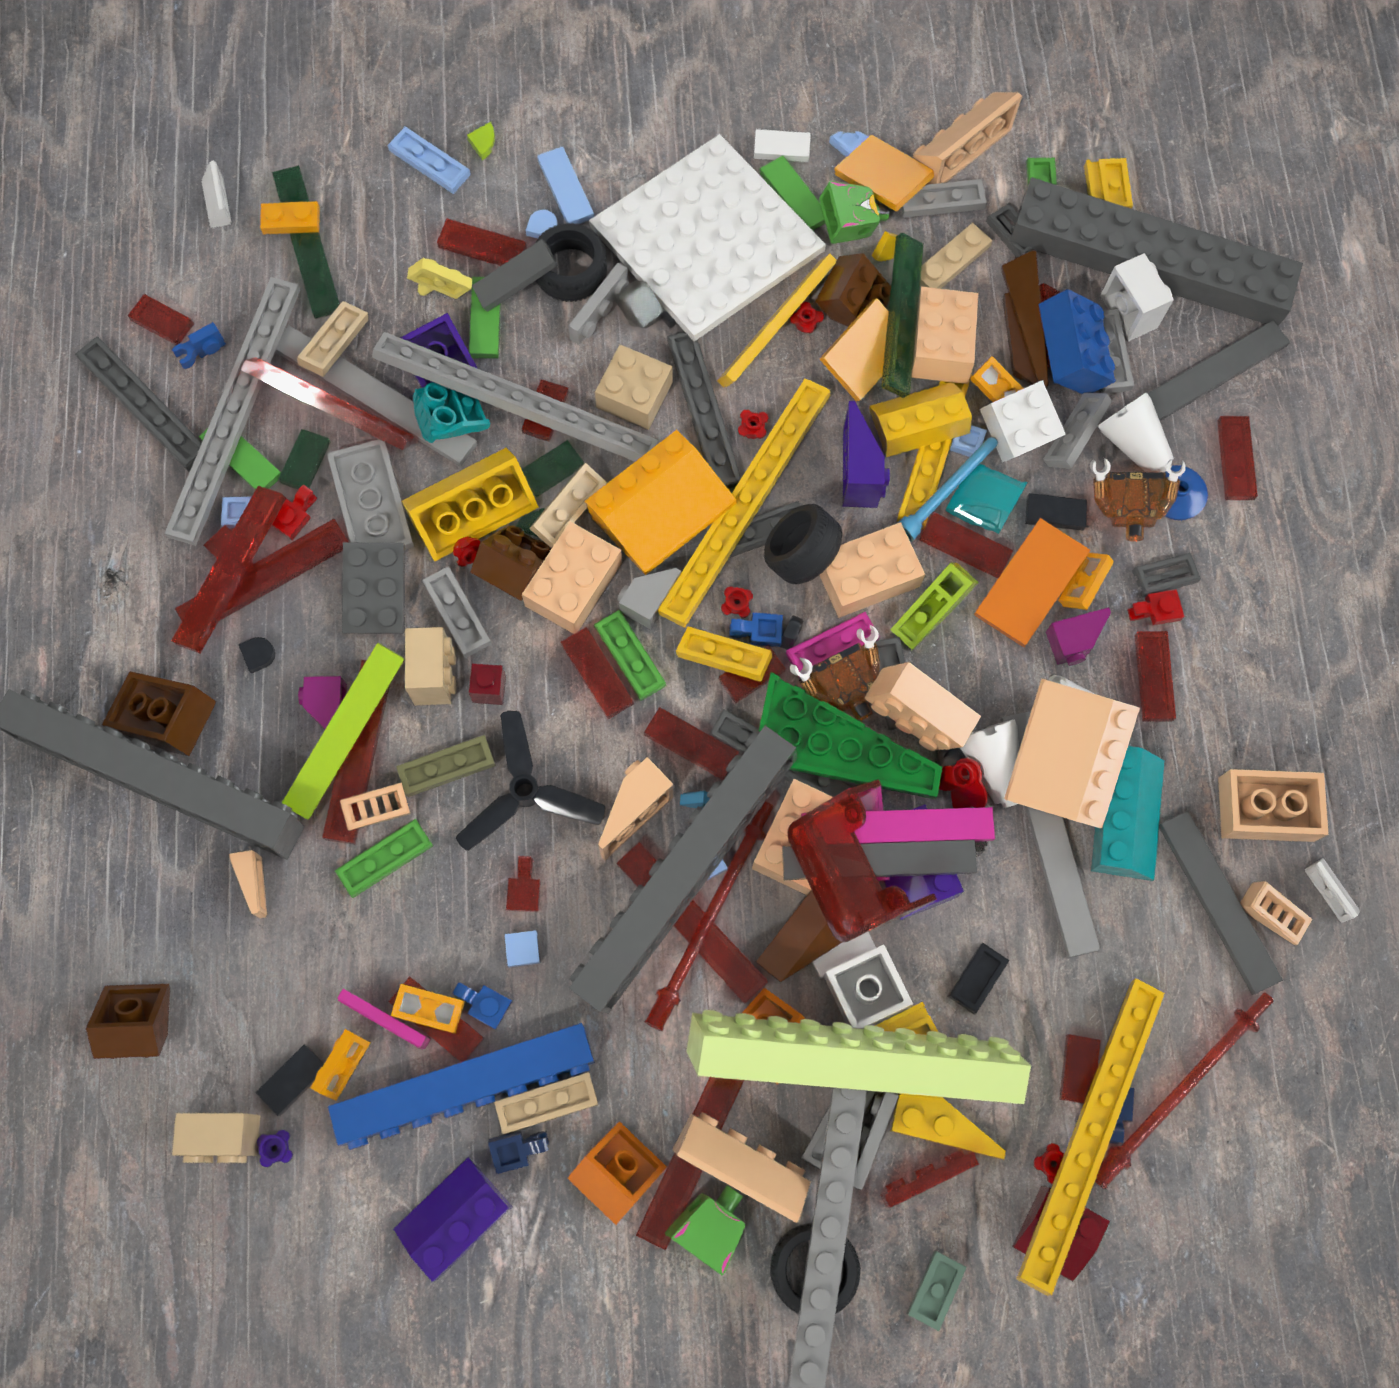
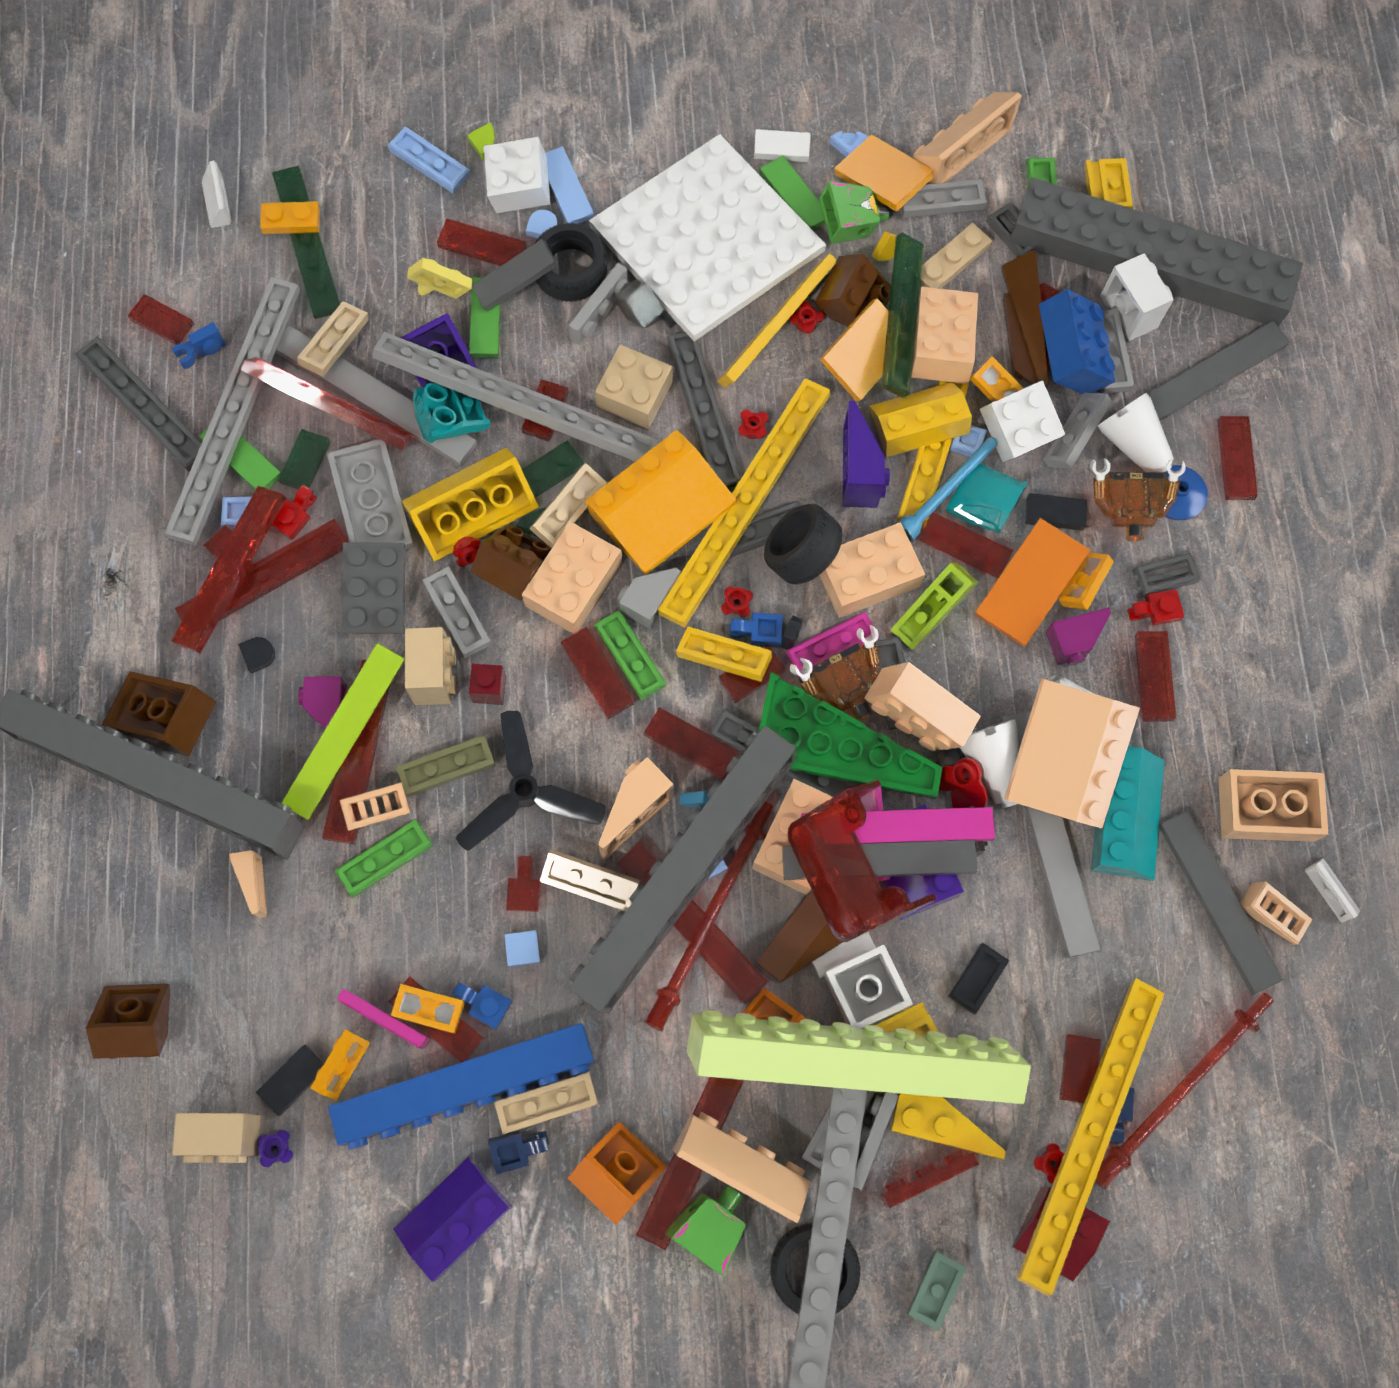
(516, 175): none -> white brick
(588, 880): none -> plate

